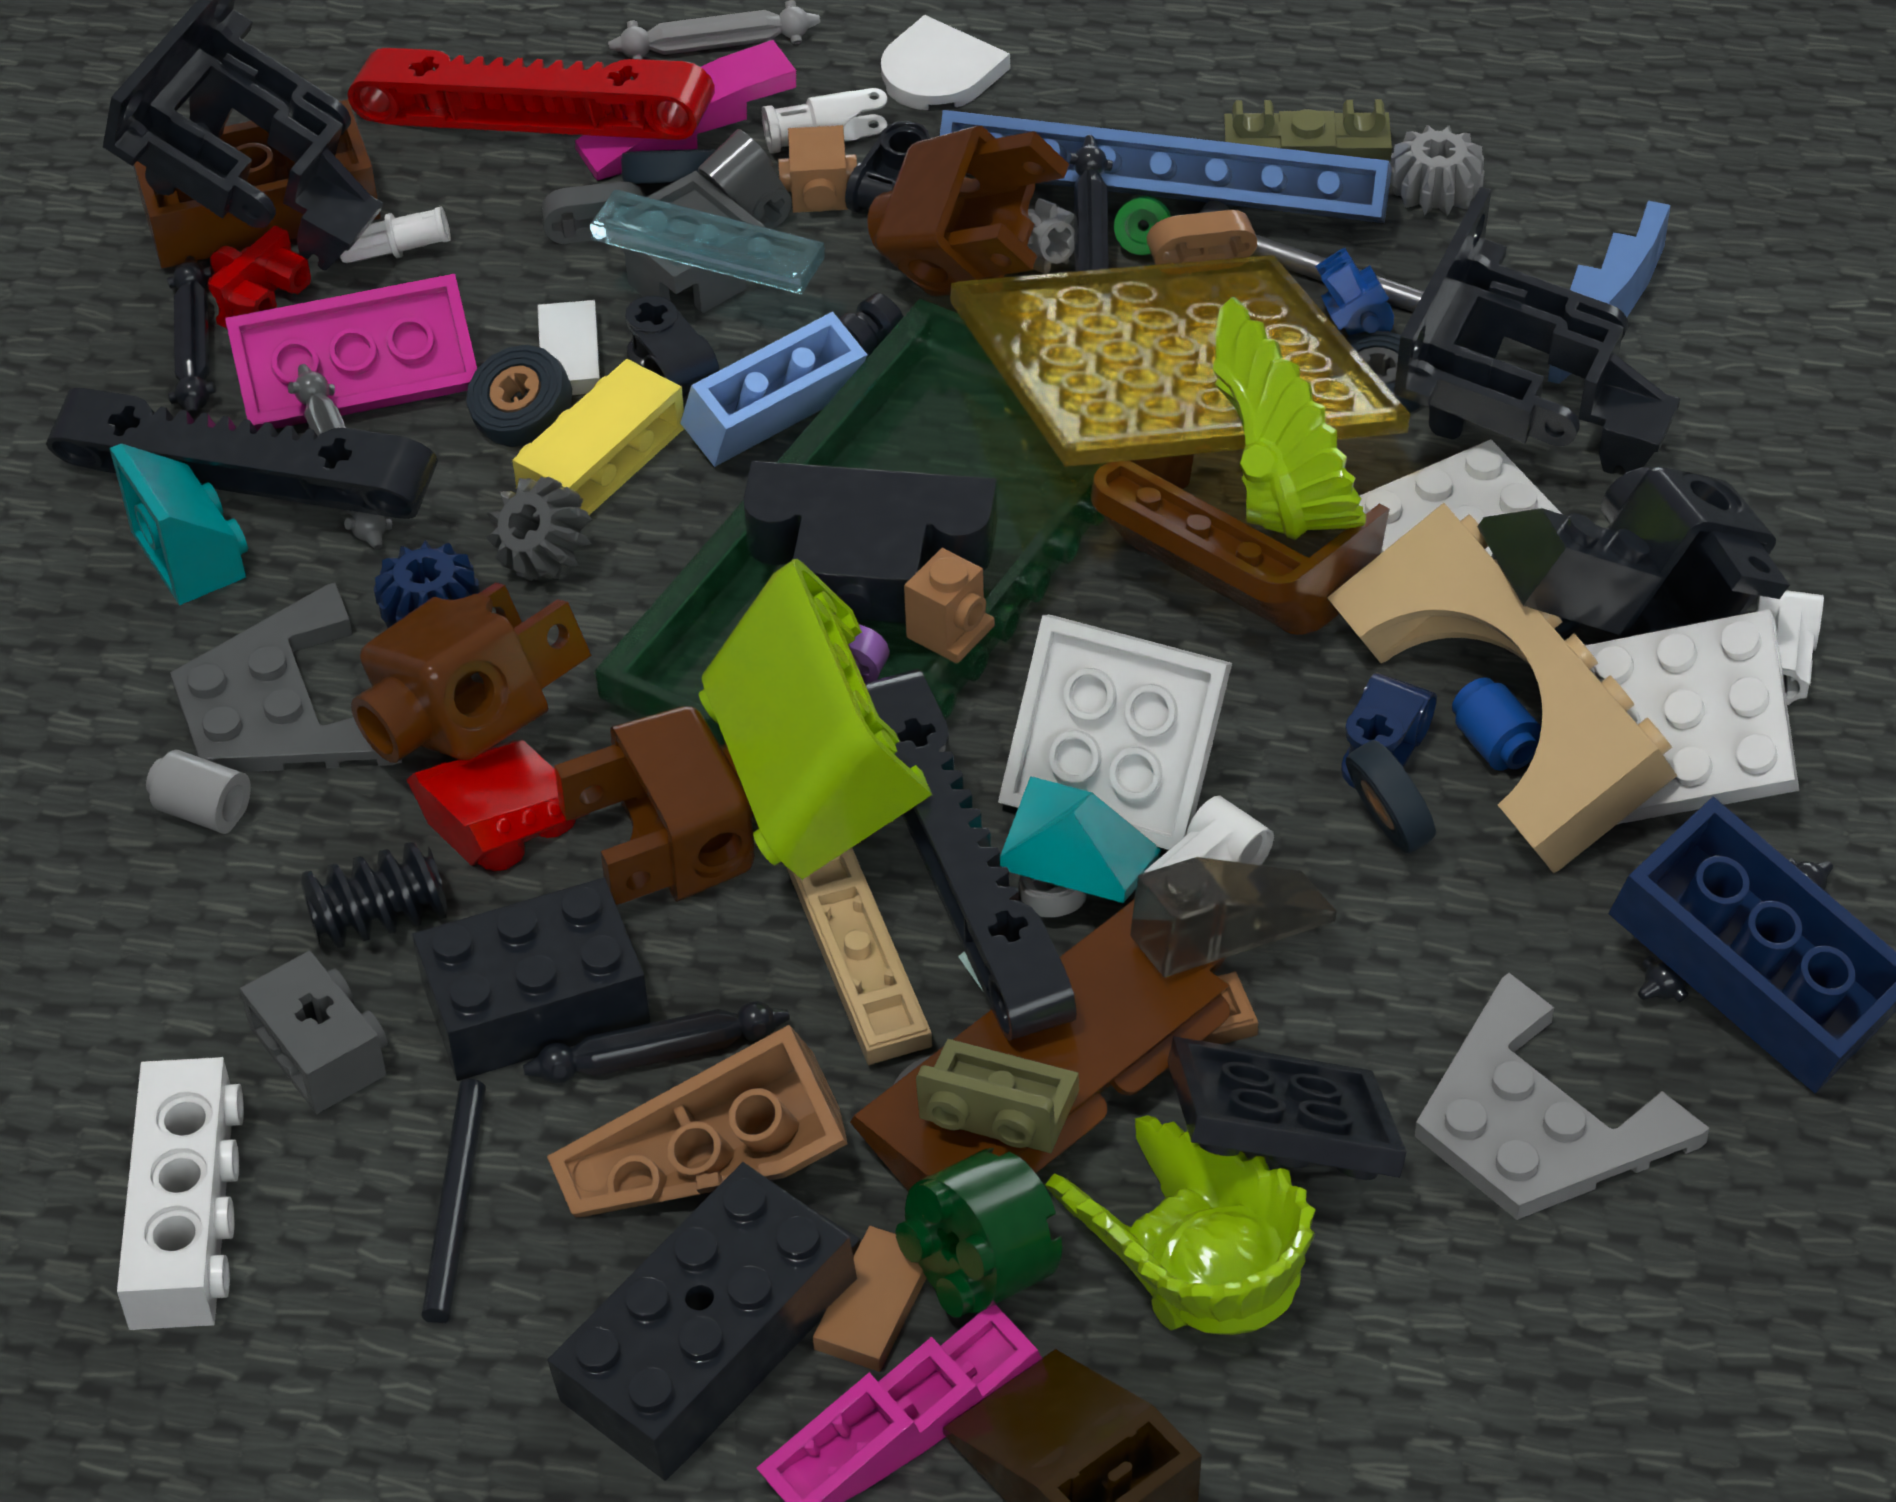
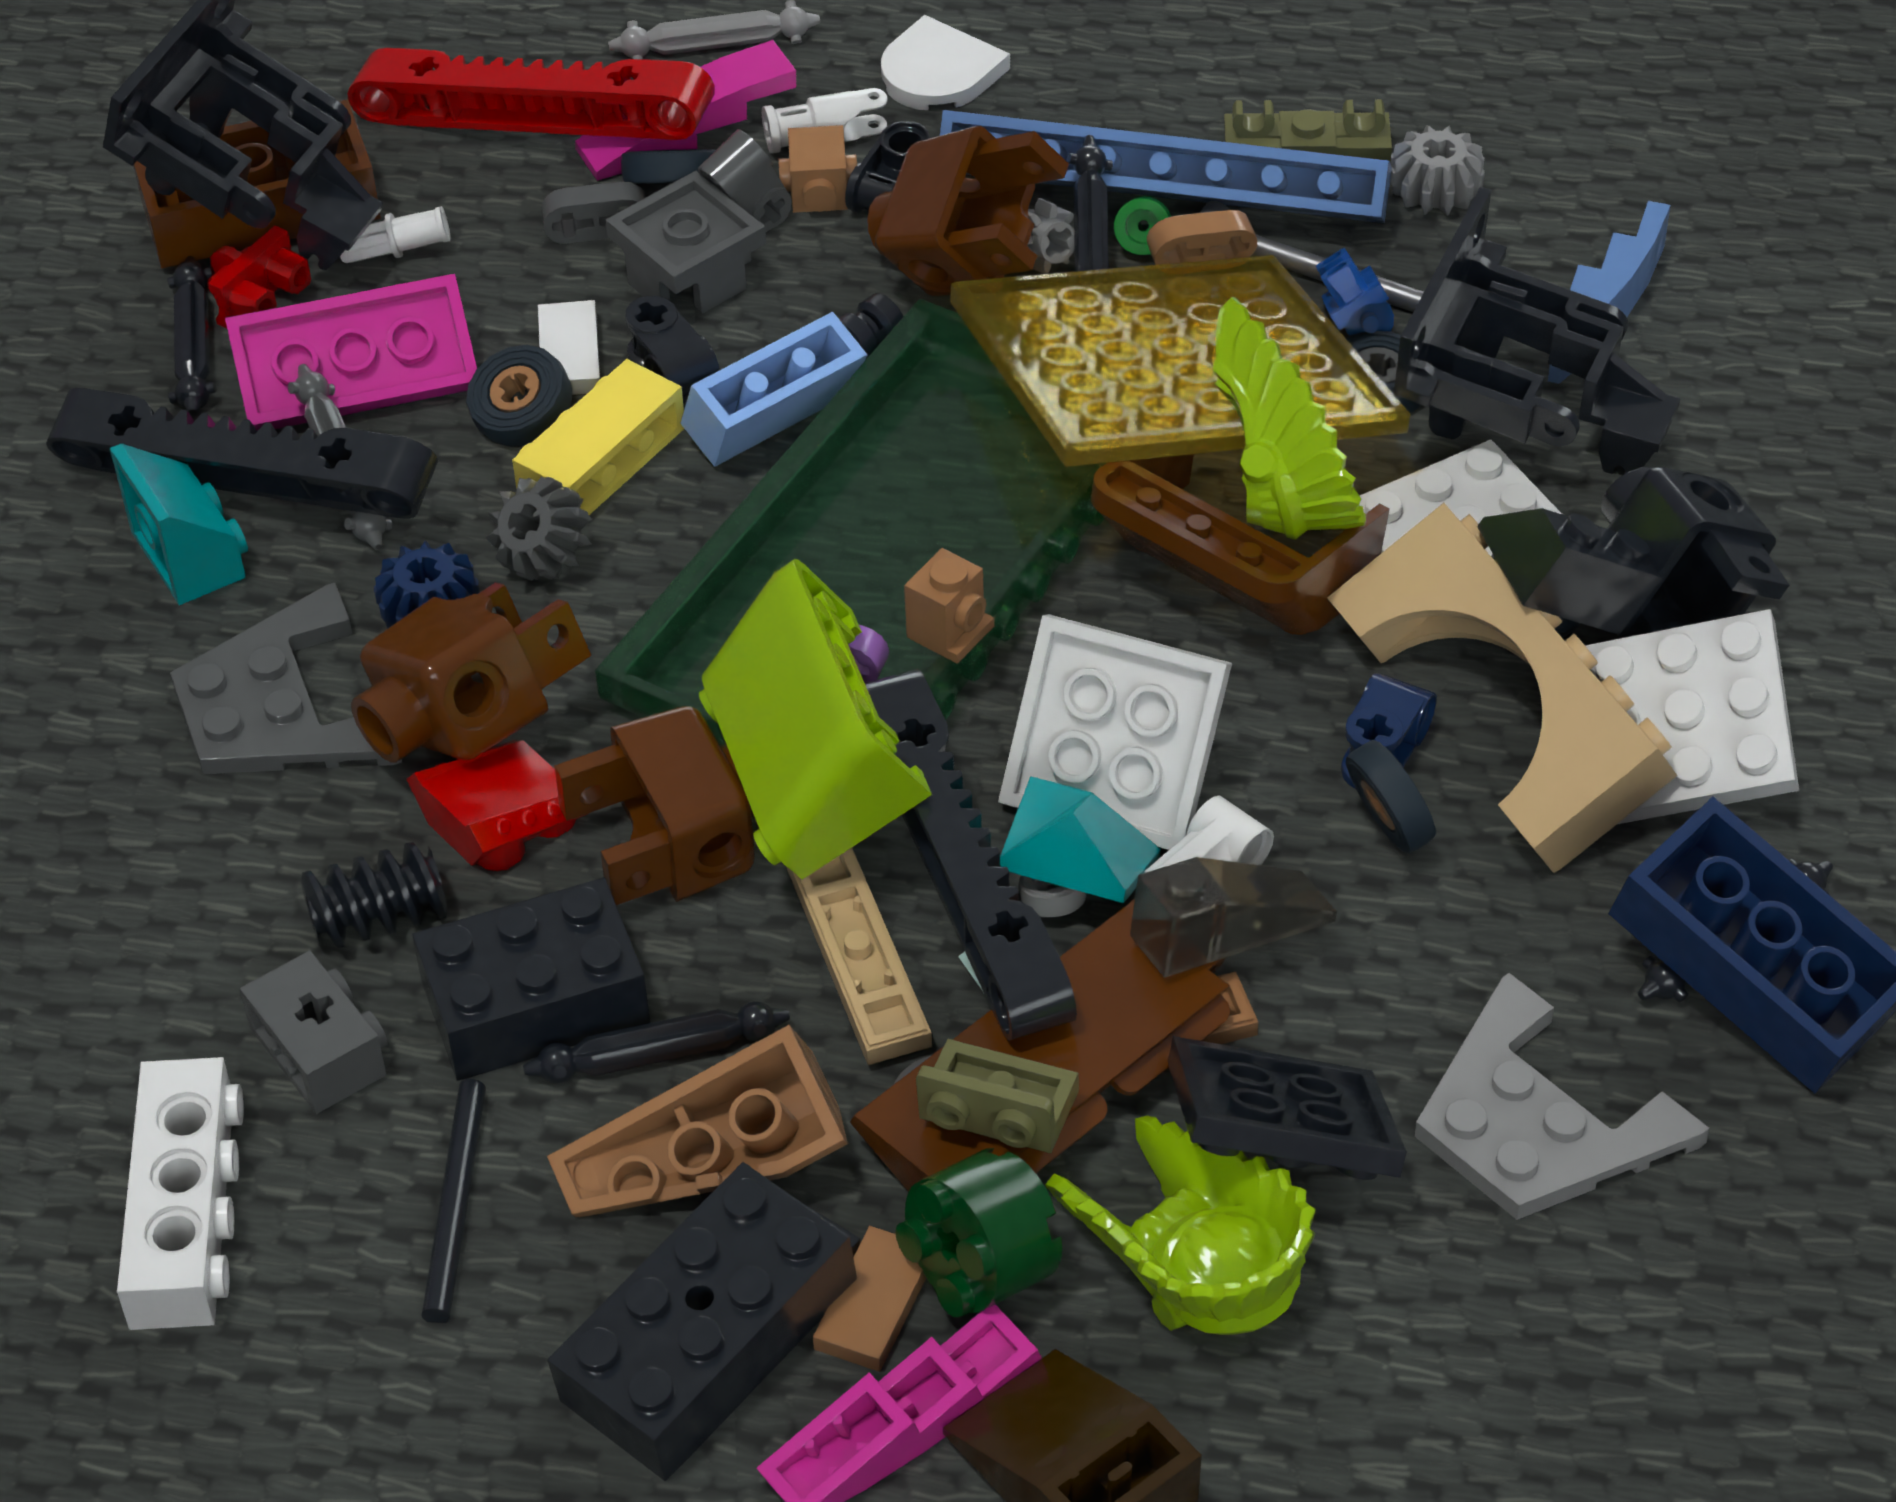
(198, 790): light grey brick -> none
(708, 241): clear light blue tile -> none
(867, 526): black brick -> none
(1496, 724): blue brick -> none
(1797, 629): white piece -> none

